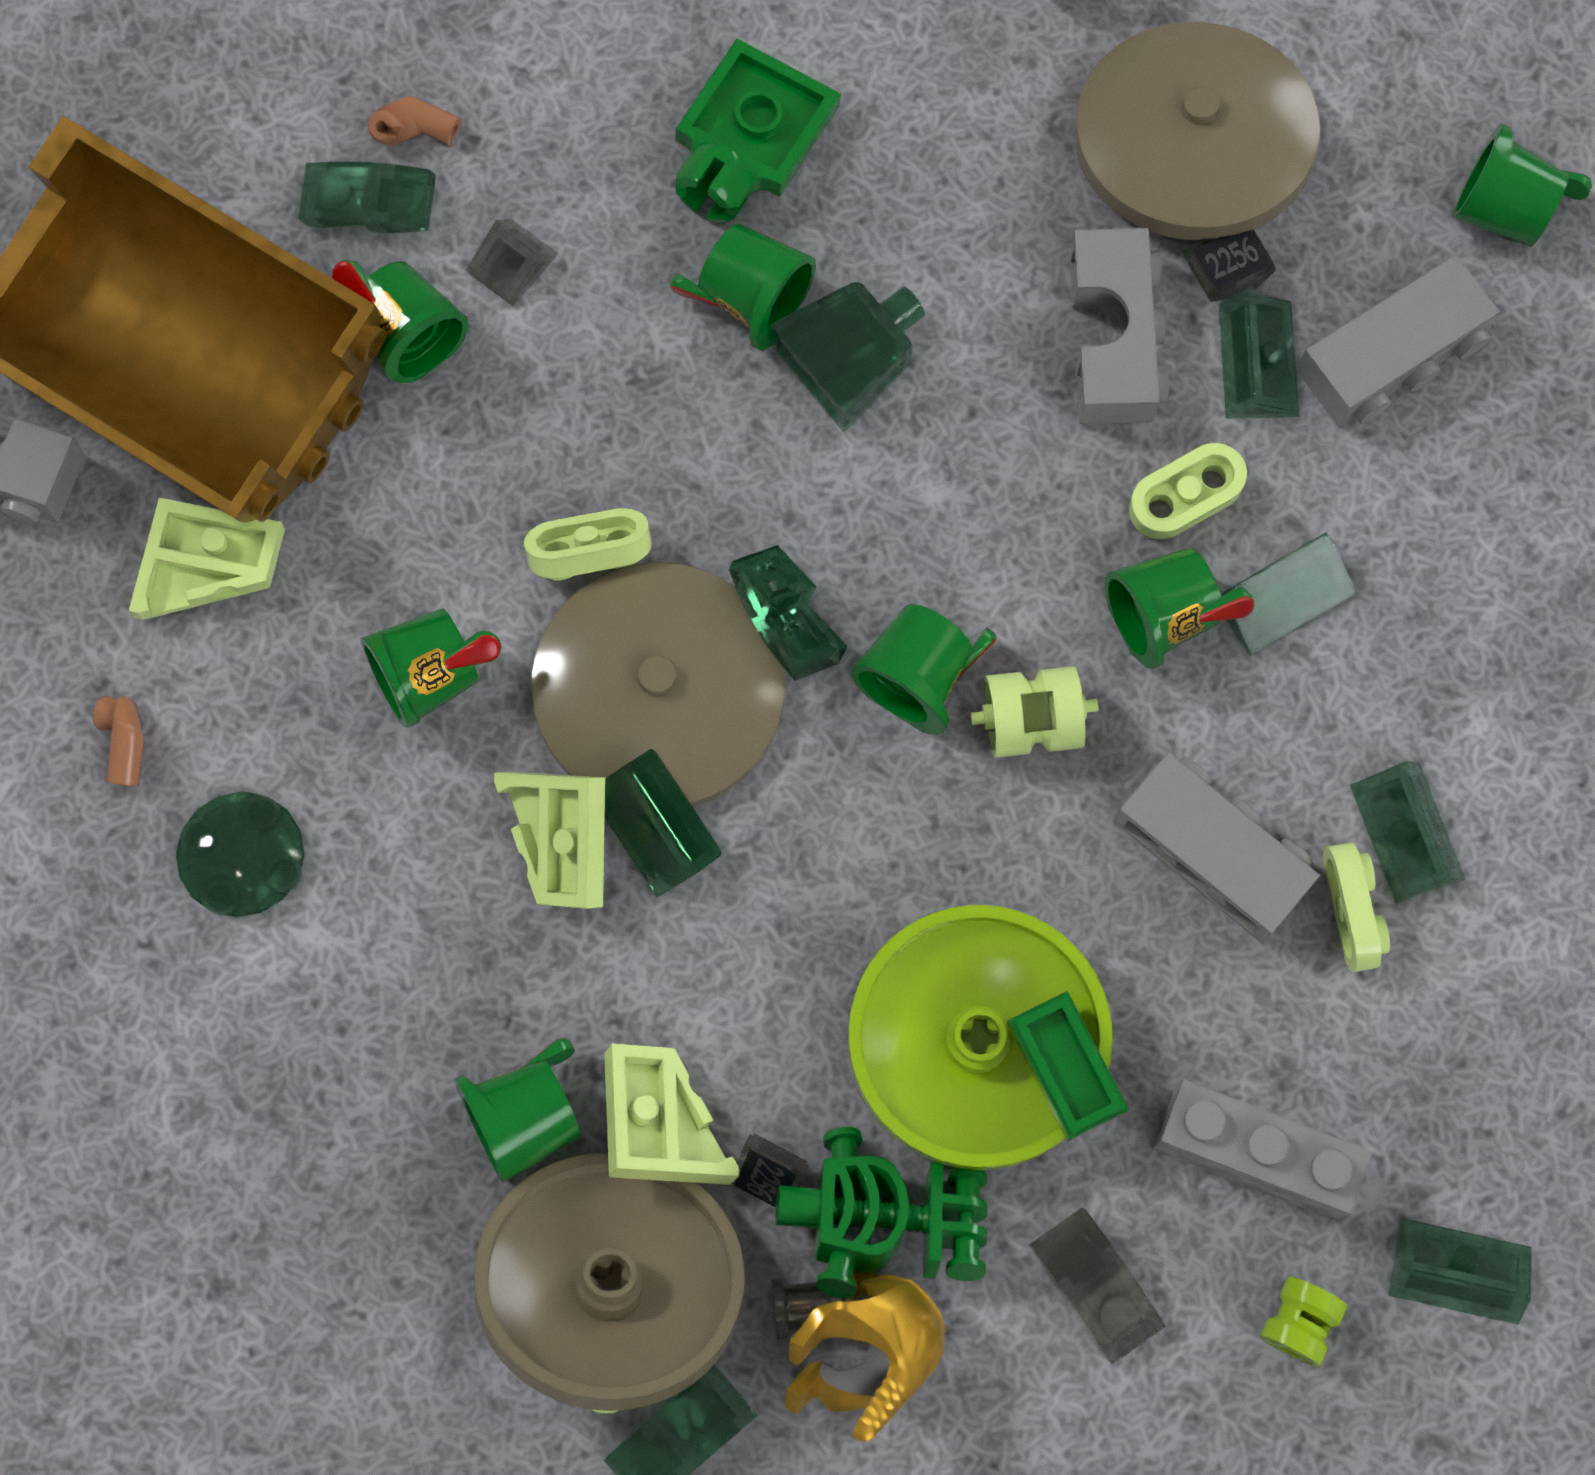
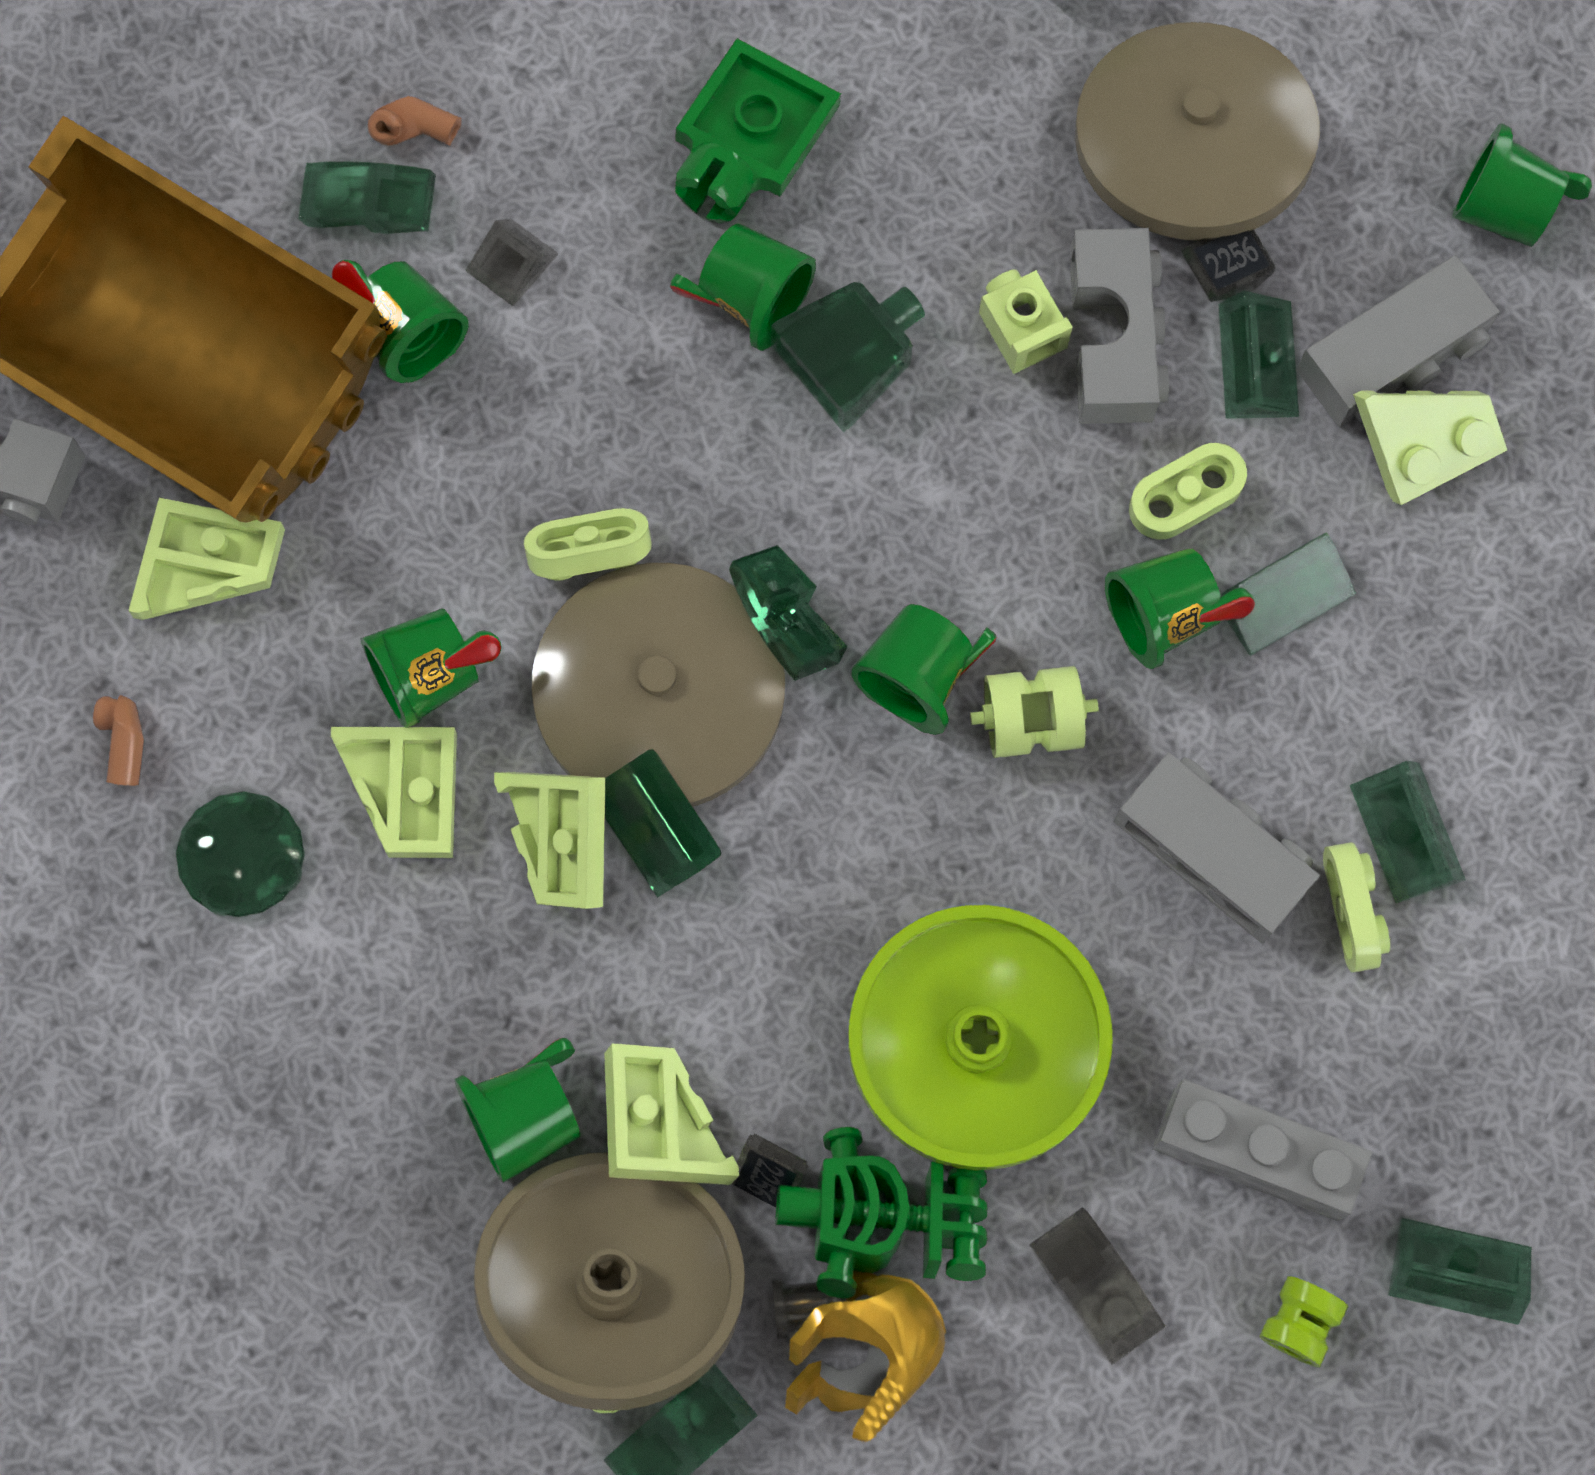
(404, 785): none -> yellowish green wing
(1020, 337): none -> yellowish green brick
(1067, 1066): green tile -> none
(1428, 437): none -> yellowish green wing

